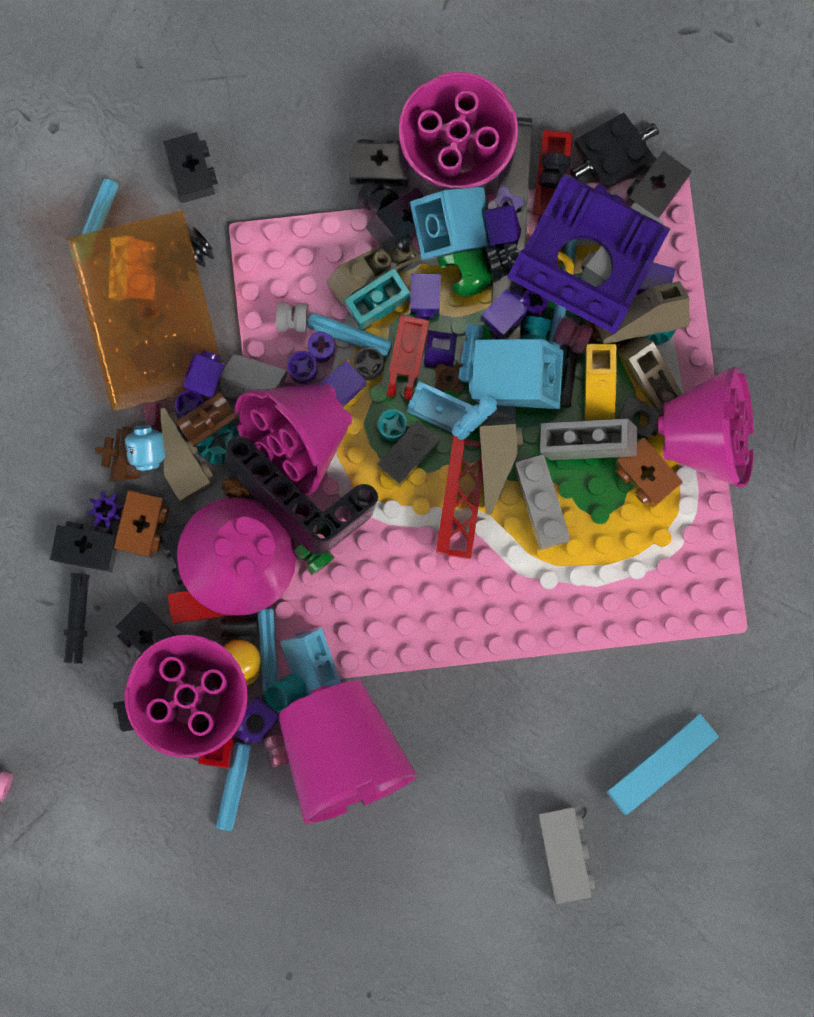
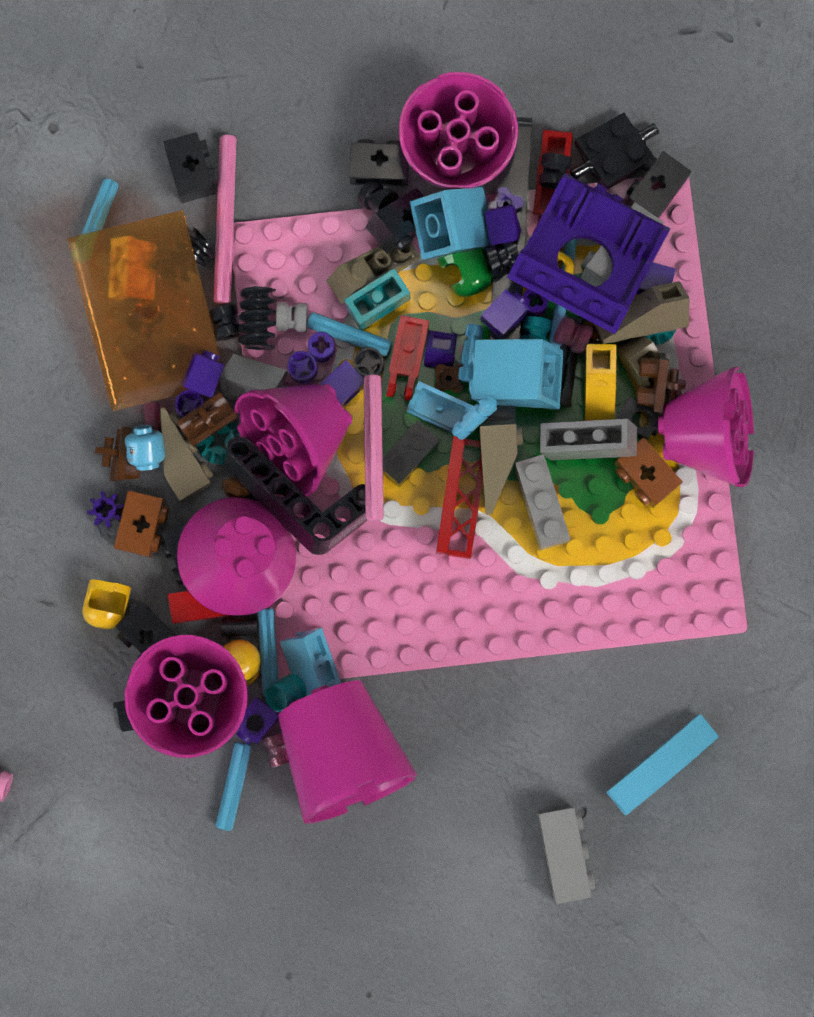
(67, 549): black brick -> none
(75, 629): black pin -> none
(105, 603): none -> yellow helmet
(220, 757): red plate -> none
(225, 219): none -> bright pink axle
(225, 322): none -> black wheel
(256, 318): none -> black piece
(314, 562): green wheel -> none
(373, 448): none -> bright pink axle
(393, 420): teal wheel -> none
(425, 295): dark purple brick -> none
(654, 395): none -> reddish brown hips

